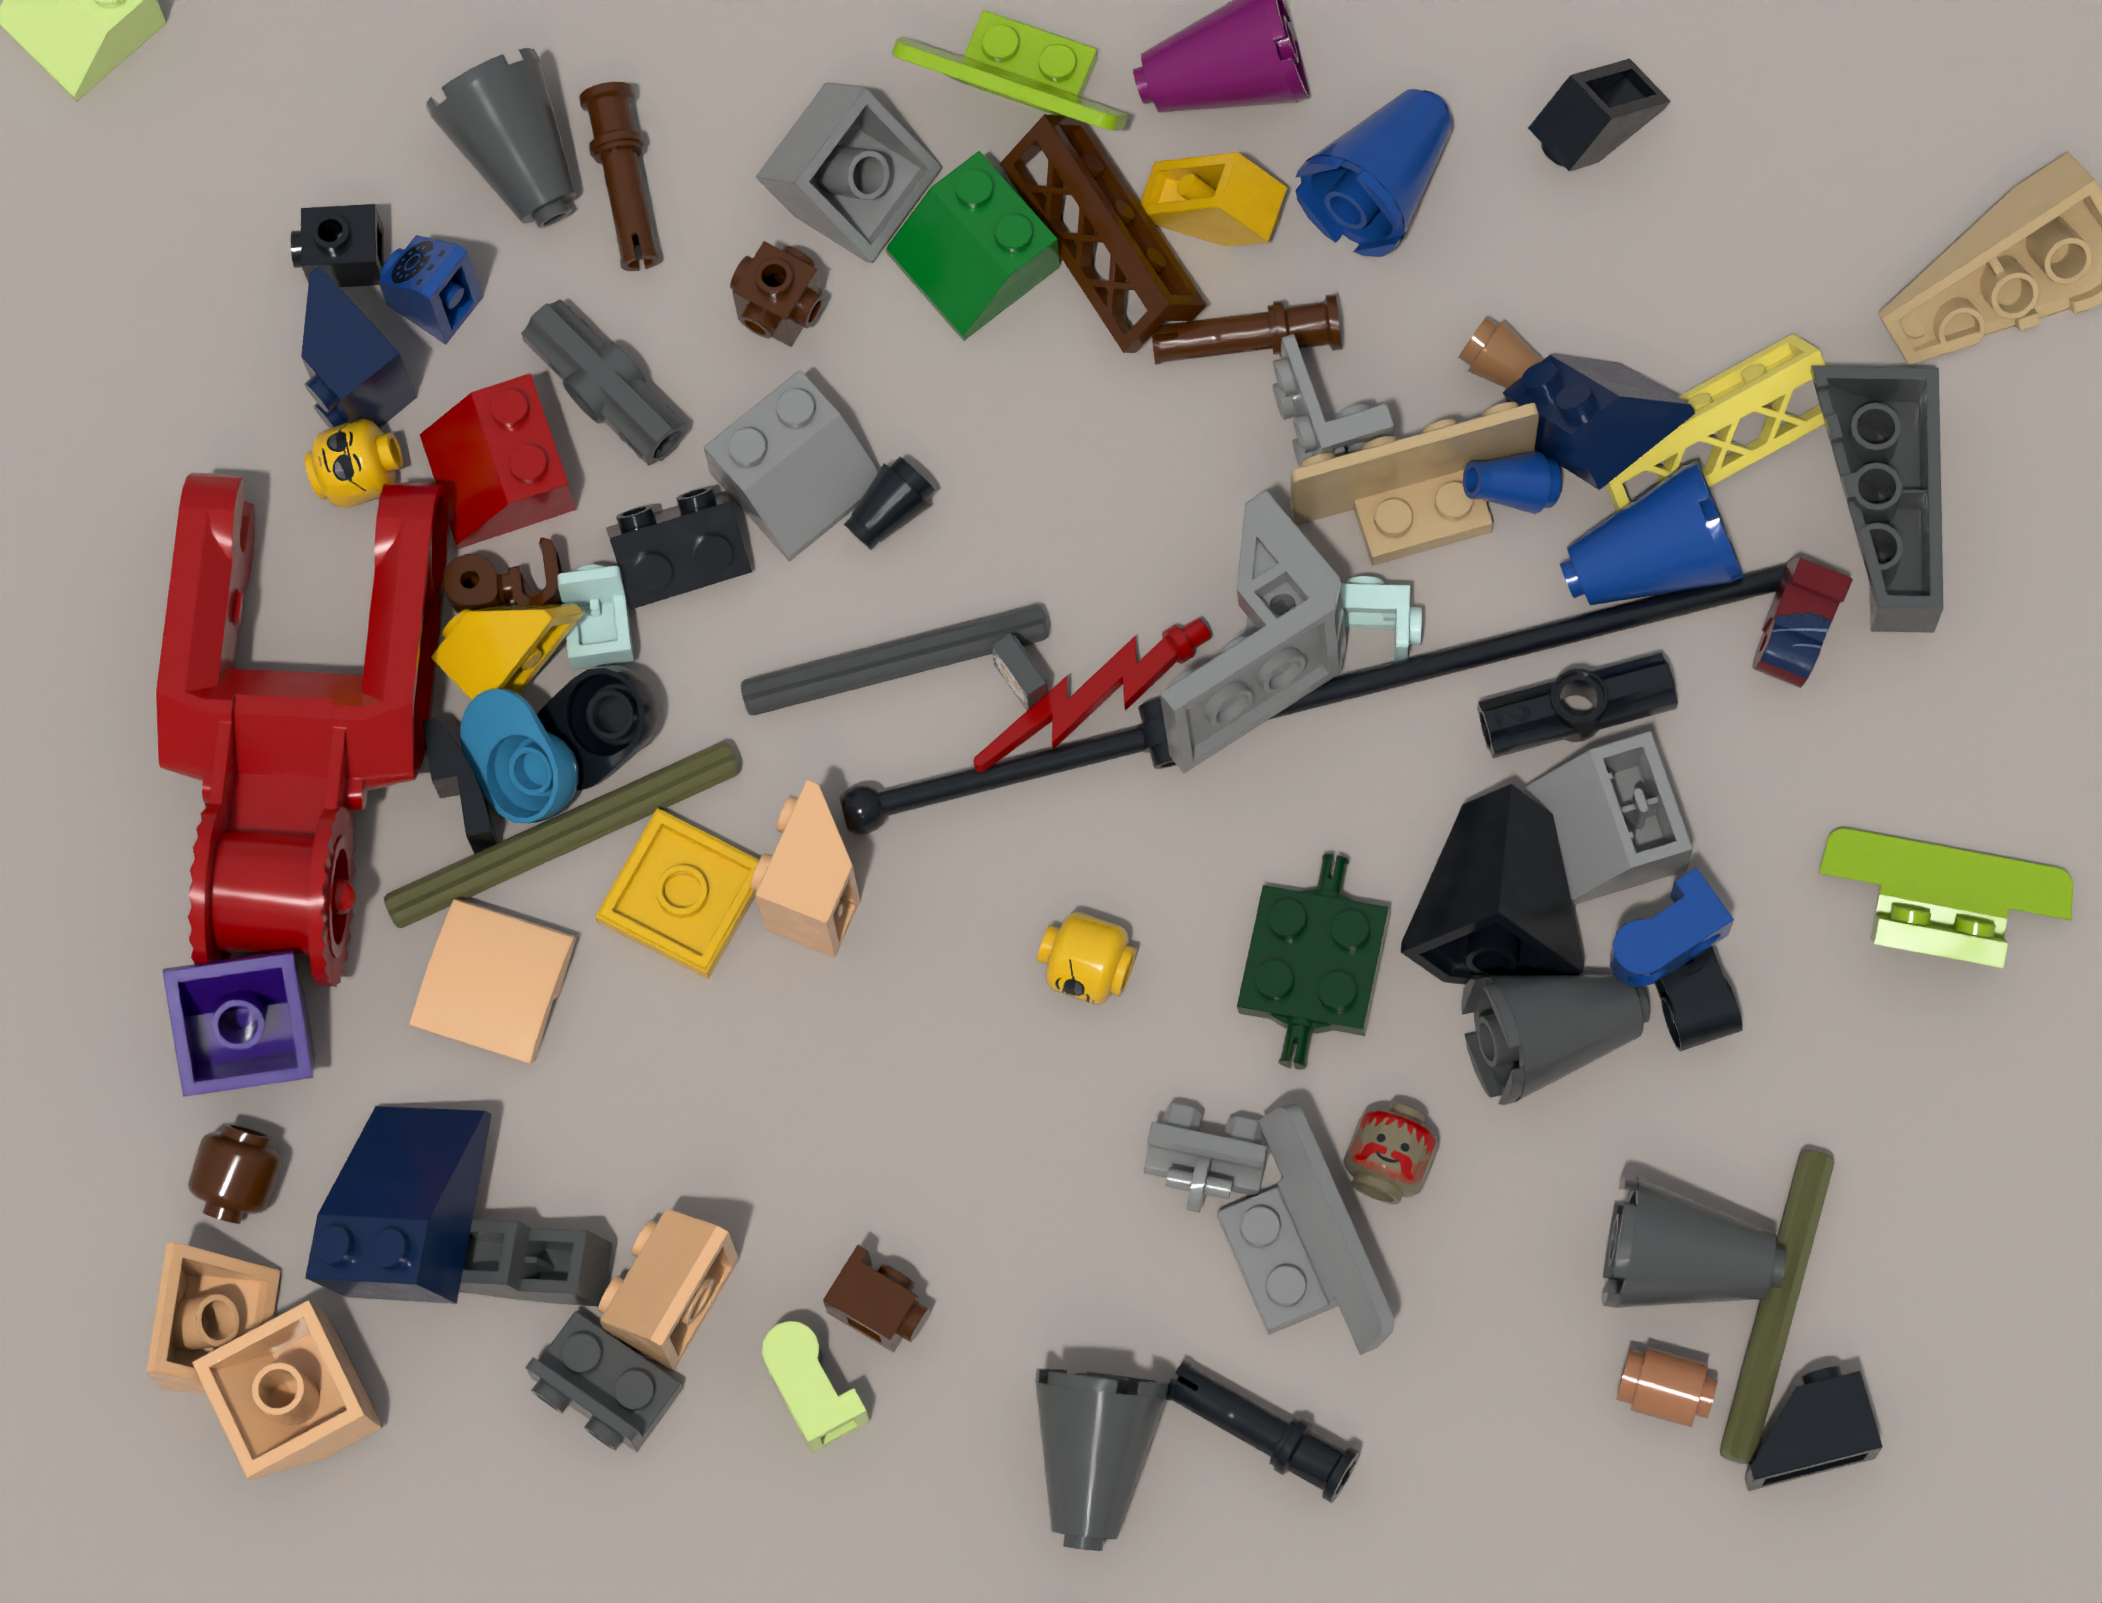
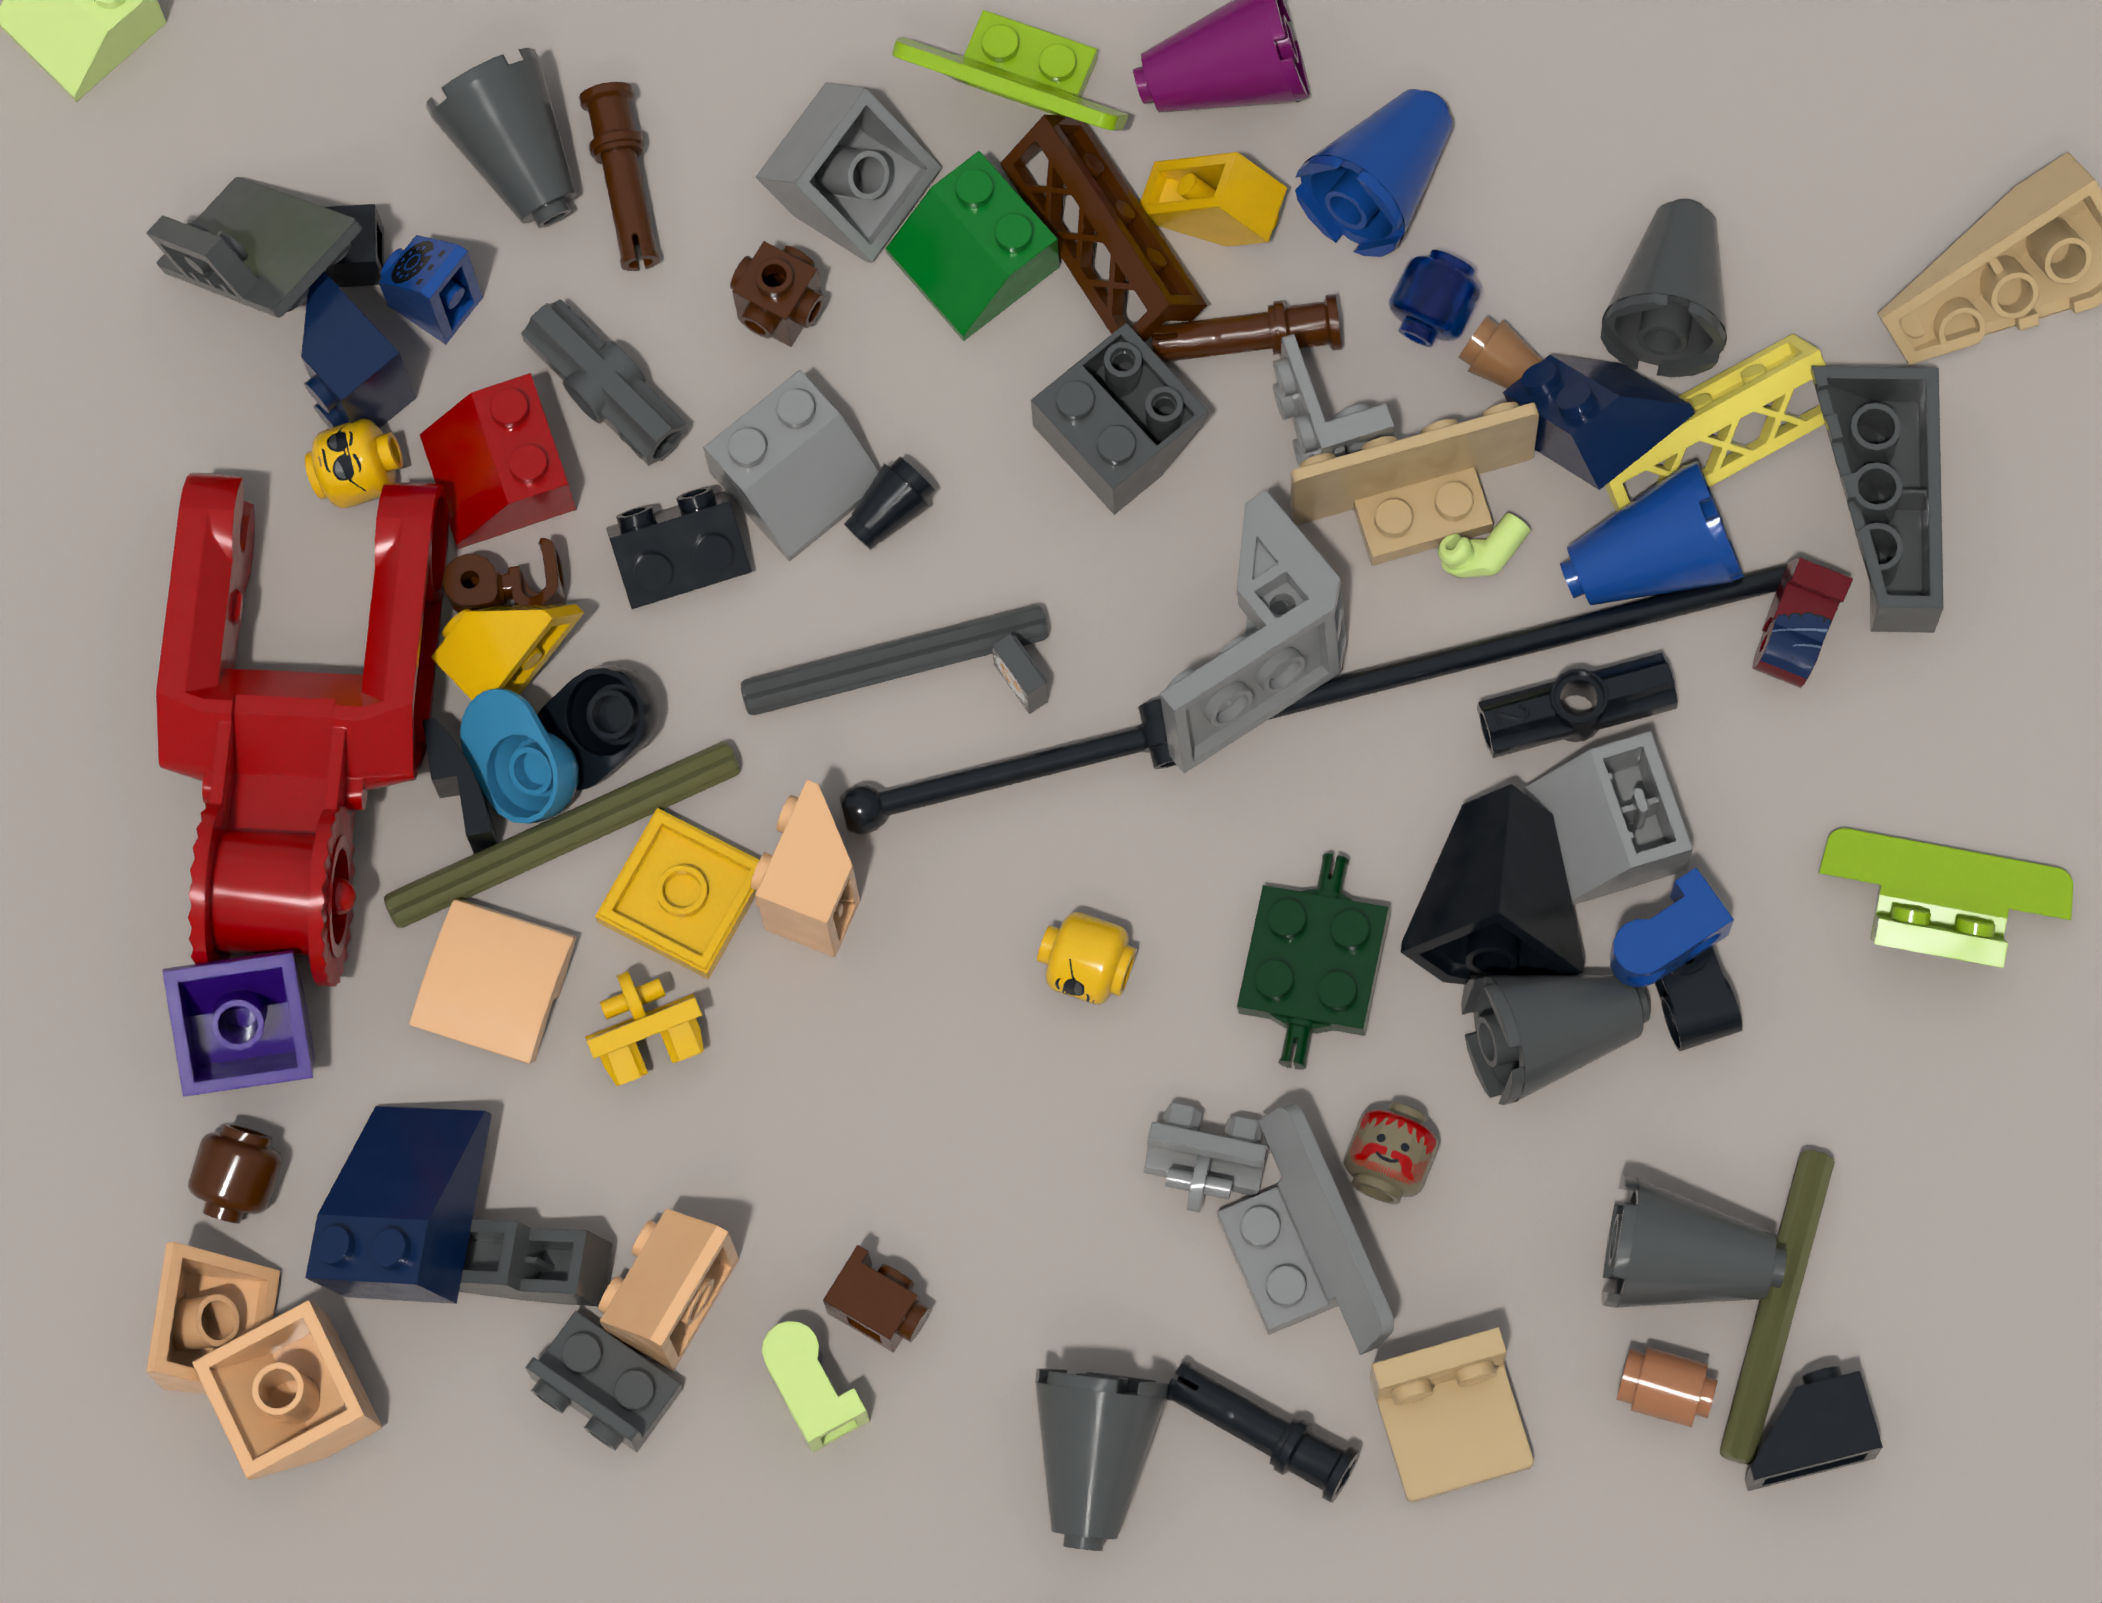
(255, 246): none -> dark grey bracket
(604, 629): light aqua bracket -> none
(673, 1020): none -> yellow hips
(1118, 417): none -> dark grey slope
(1121, 669): red piece -> none
(1381, 606): light aqua bracket -> none
(1435, 298): none -> clear blue head
(1451, 1415): none -> tan bracket
(1486, 556): none -> yellowish green arm
(1515, 481): blue cone -> none
(1596, 113): black slope -> none
(1670, 296): none -> dark grey cone

